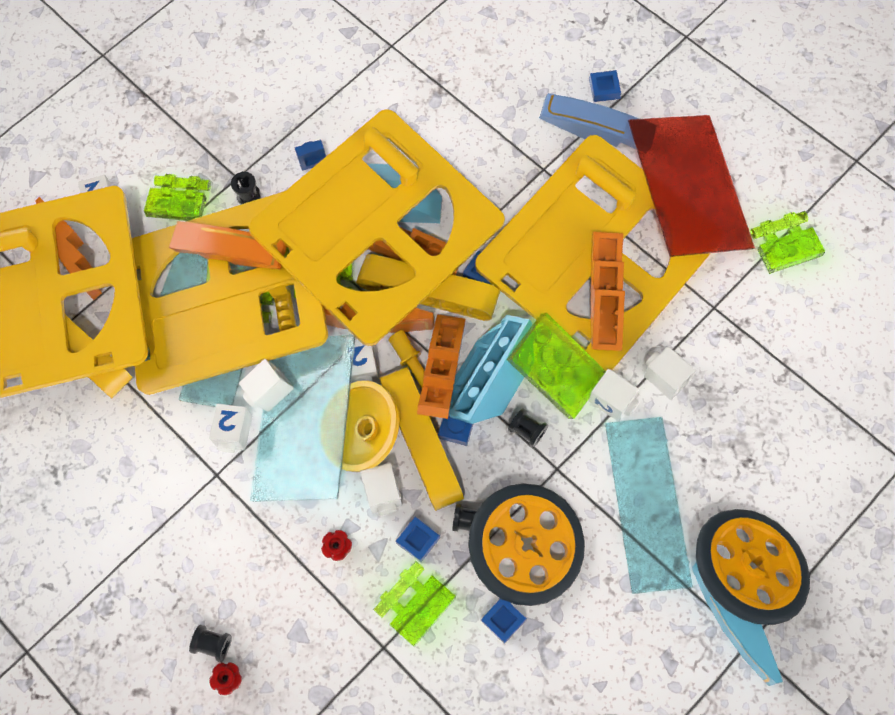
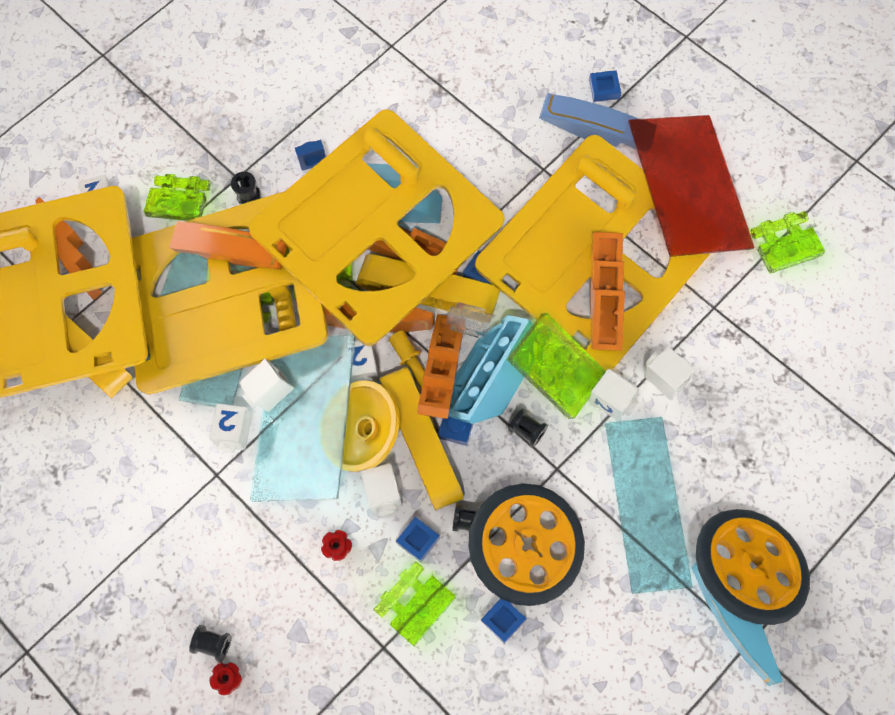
(469, 320): none -> clear brick

